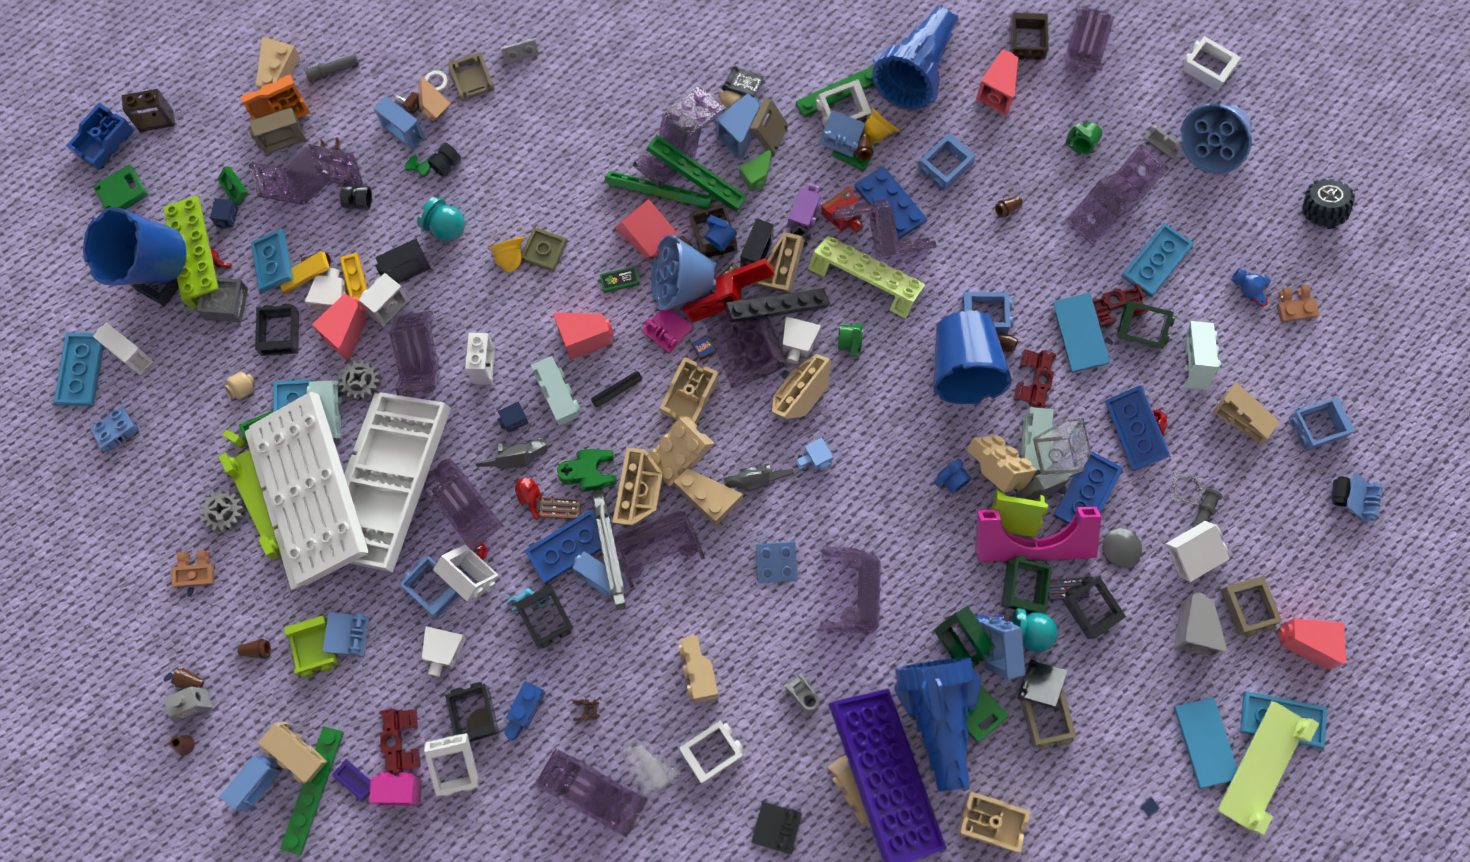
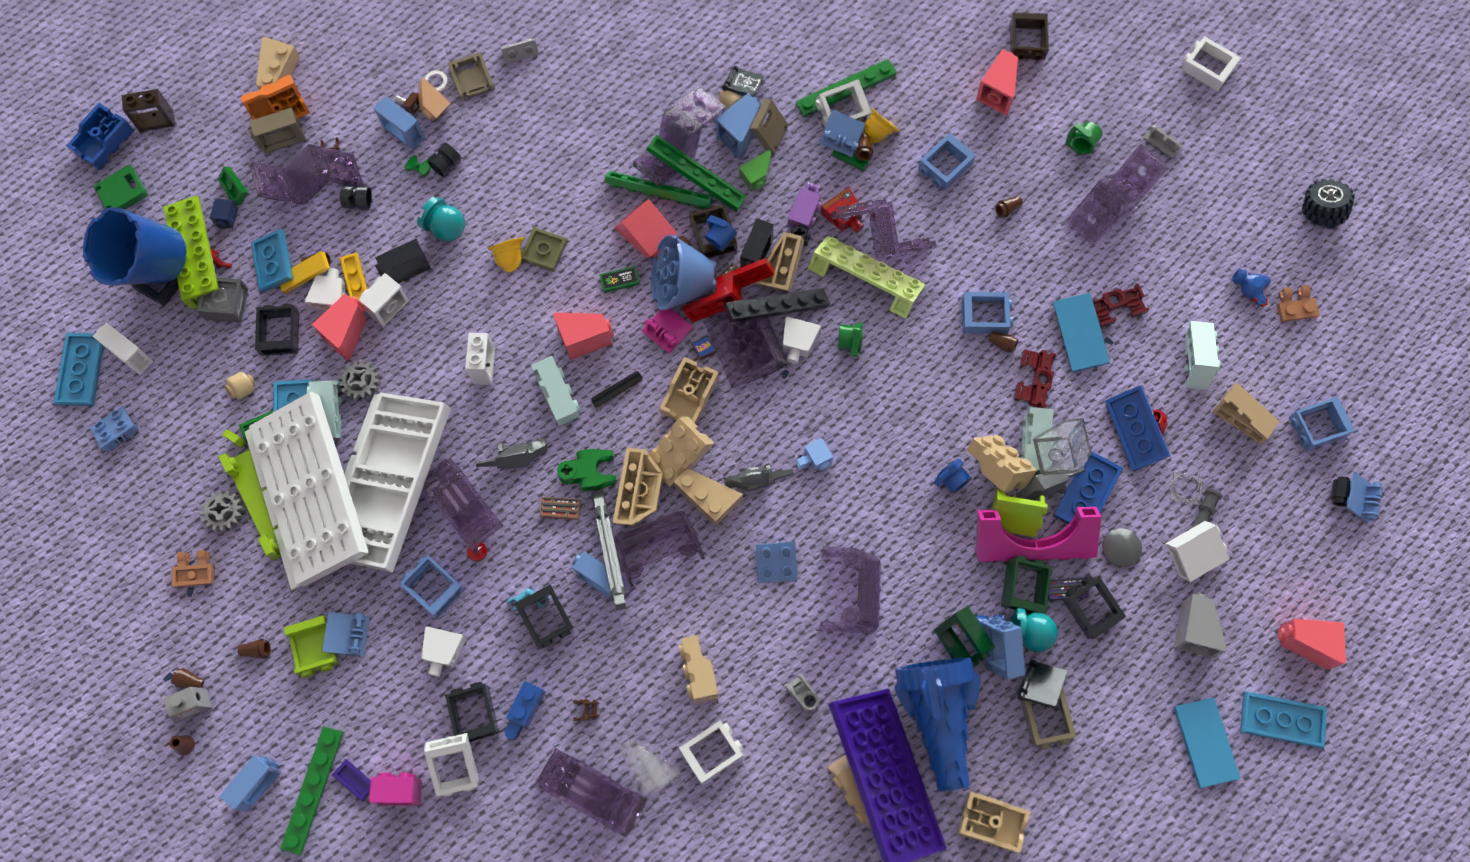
(292, 752): tan wedge -> none
(323, 70): dark grey pin -> none
(391, 723): dark red piece -> none
(415, 353): clear purple bracket -> none
(471, 563): white window -> none
(478, 719): dark brown piece -> none
(512, 417): dark blue brick -> none
(527, 491): red piece -> none
(559, 549): blue plate -> none
(776, 828): black hinge -> none
(802, 388): tan wedge -> none
(883, 186): blue plate -> none
(909, 70): blue cone -> none
(969, 359): blue cone -> none
(984, 708): green container -> none
(1088, 38): clear purple bracket -> none
(1126, 320): dark green window -> none
(1150, 807): dark blue window -> none
(1157, 259): dark azure tile -> none
(1216, 137): medium blue cone -> none
(1235, 610): dark tan window -> none
(1264, 767): yellowish green bracket -> none

